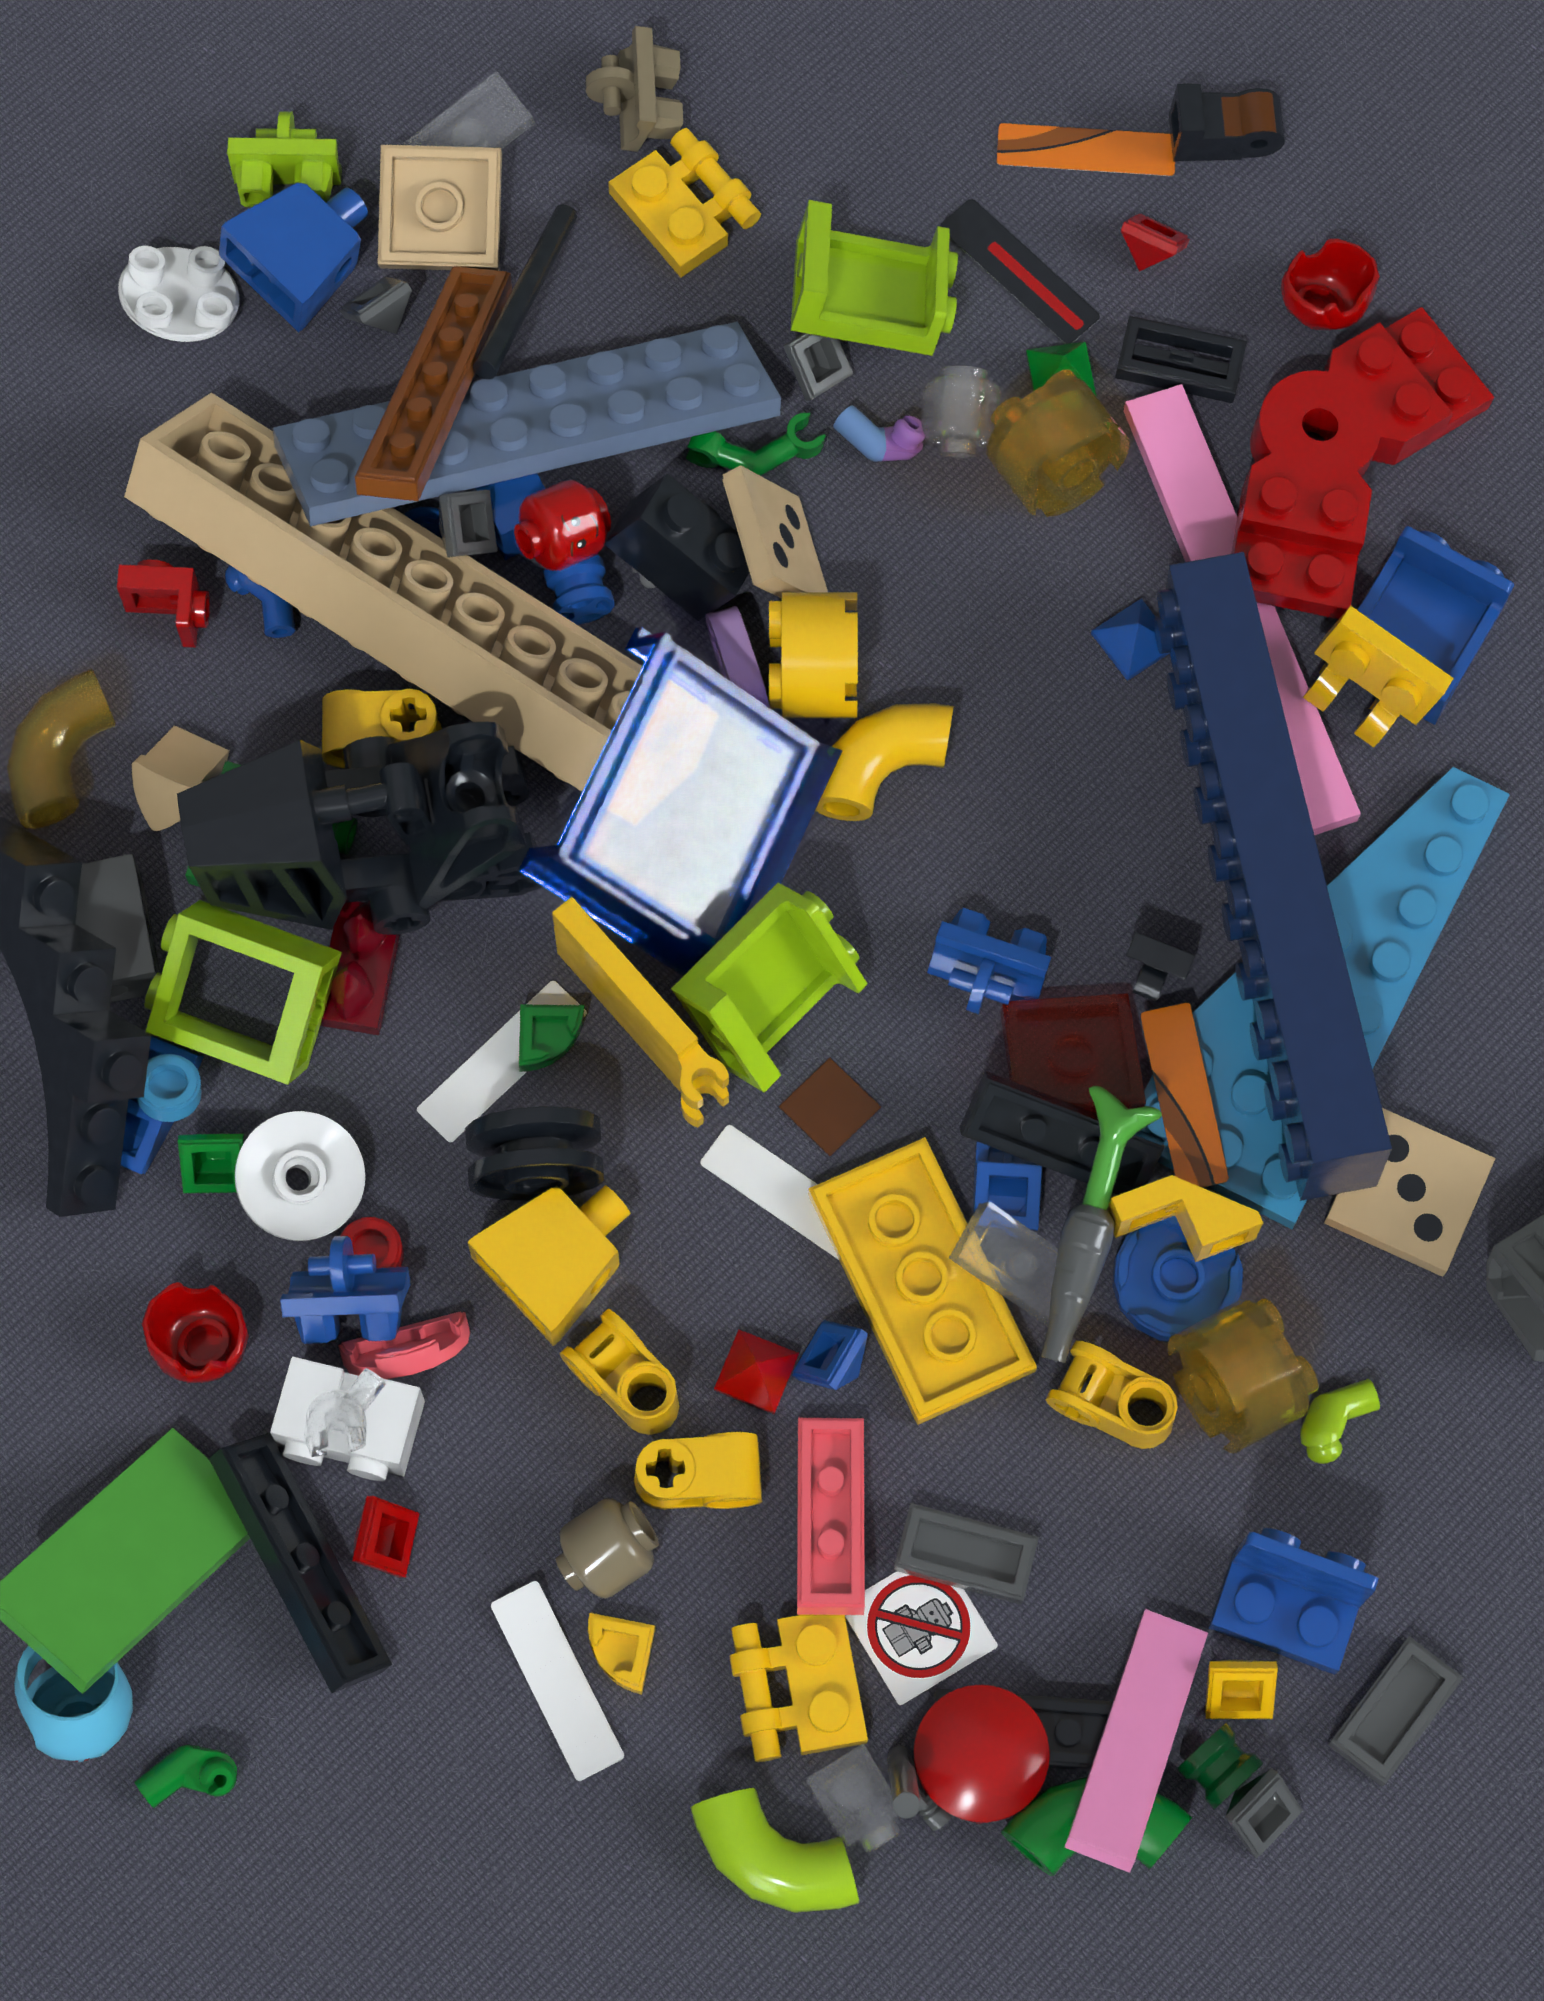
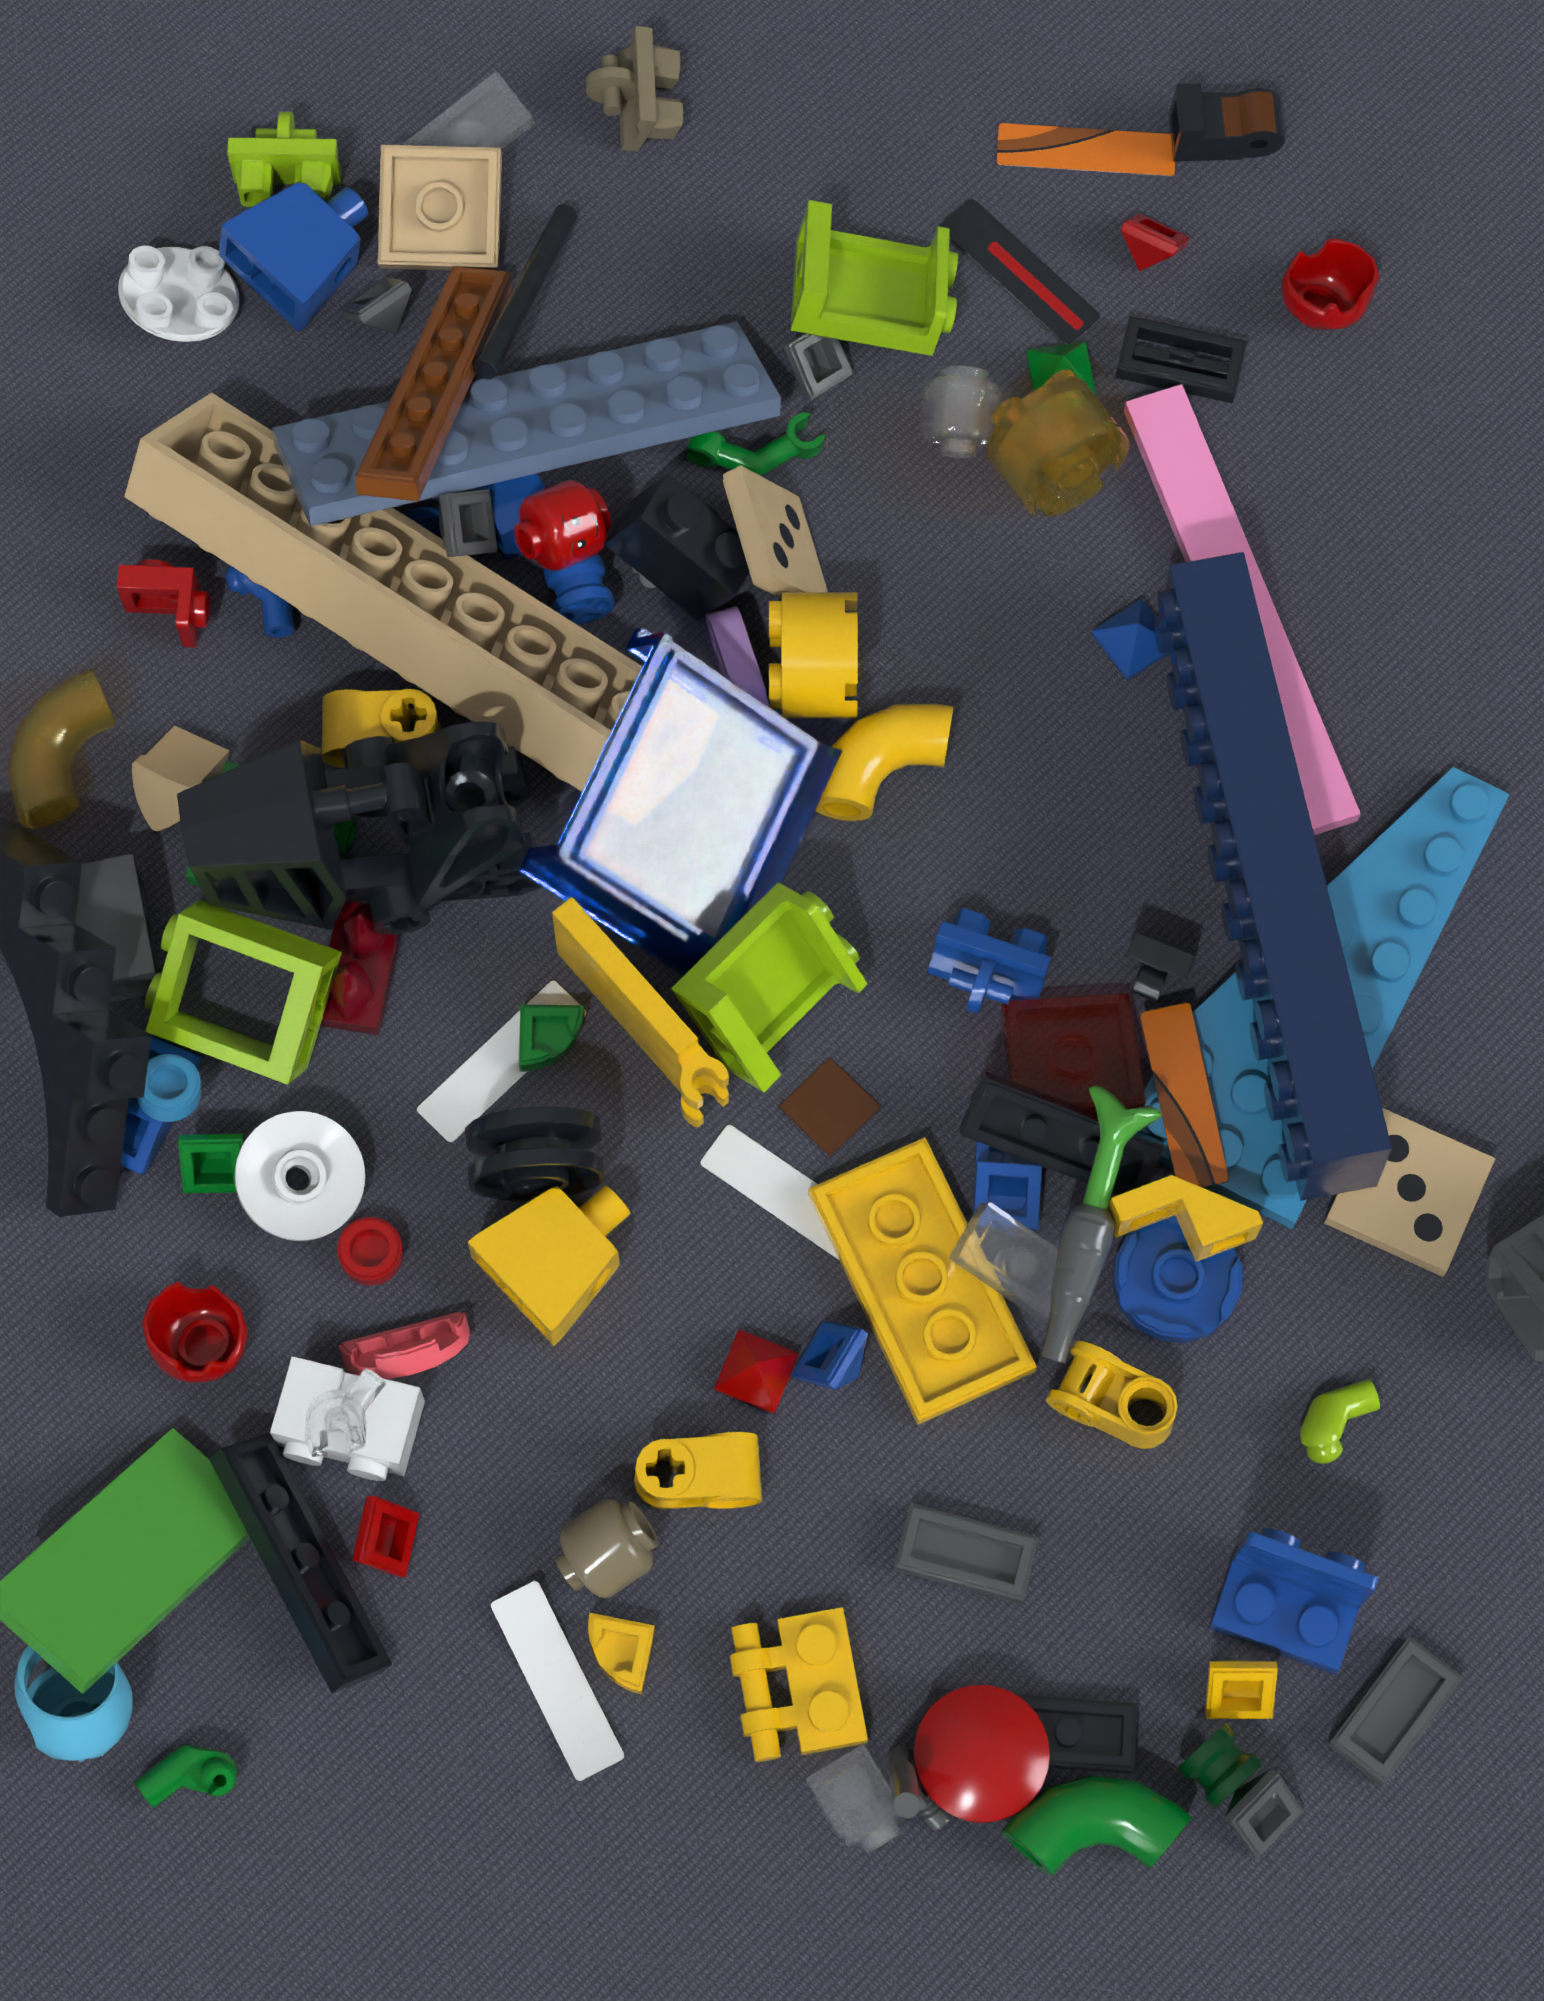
(346, 1286): blue hips -> none
(615, 1366): yellow piece -> none
(670, 213): yellow plate -> none
(766, 1863): lime cylinder -> none
(830, 1517): coral tile -> none
(881, 443): arm -> none
(919, 1633): sticker -> none
(1136, 1741): bright pink tile -> none
(1242, 1373): clear yellow brick -> none
(1306, 497): red plate -> none
(1382, 666): yellow plate -> none
(1437, 603): blue panel -> none

